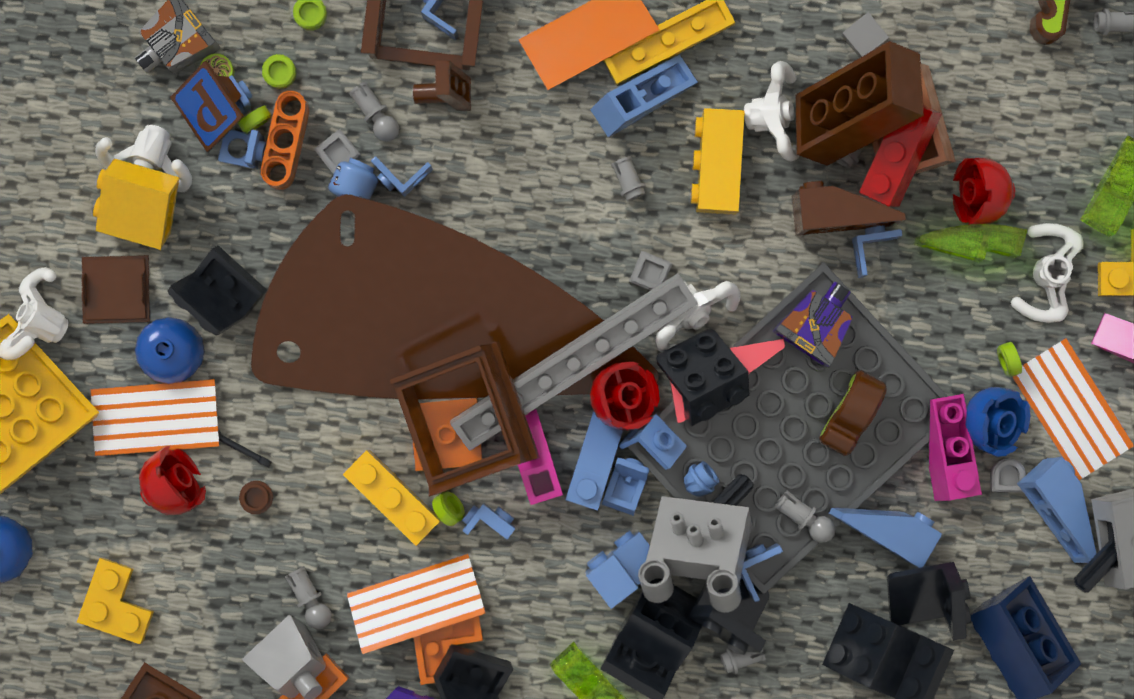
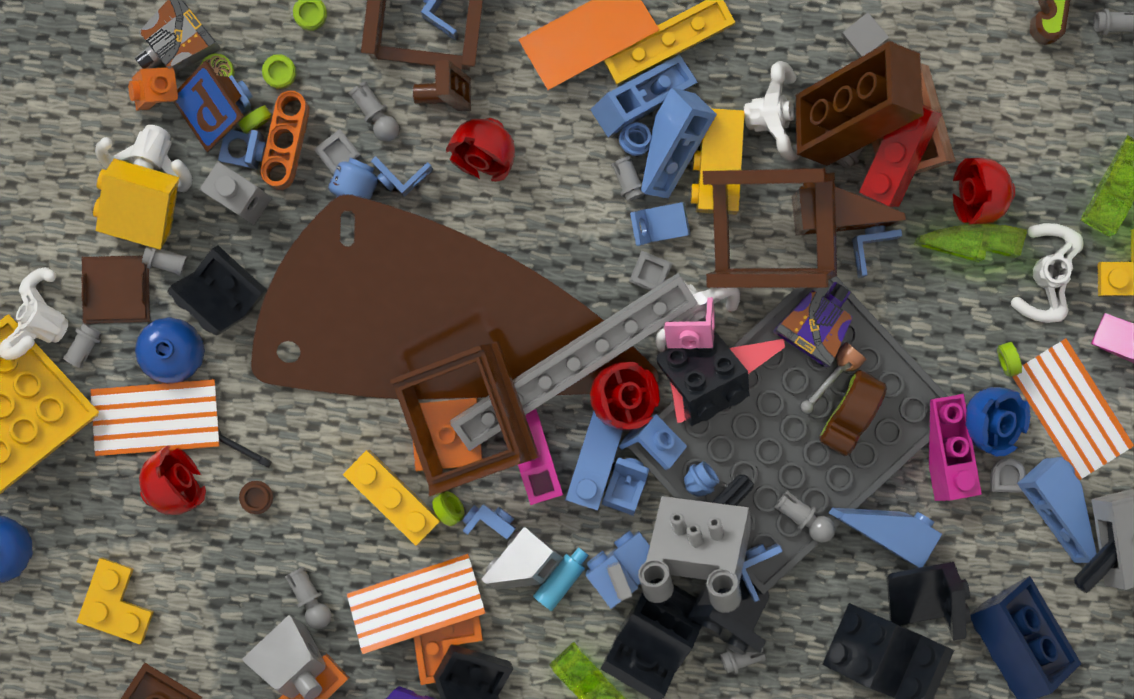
(82, 345): none -> light grey pin
(153, 87): none -> orange bracket
(164, 260): none -> light grey pin
(235, 193): none -> light grey torso
(482, 147): none -> red cylinder
(523, 563): none -> slope
(561, 579): none -> medium azure cylinder
(619, 581): none -> light grey tile
(635, 139): none -> medium blue plate
(660, 223): none -> medium blue bracket
(674, 140): none -> medium blue slope
(692, 334): none -> bright pink bracket
(774, 277): none -> reddish brown piece
(848, 360): none -> hinge

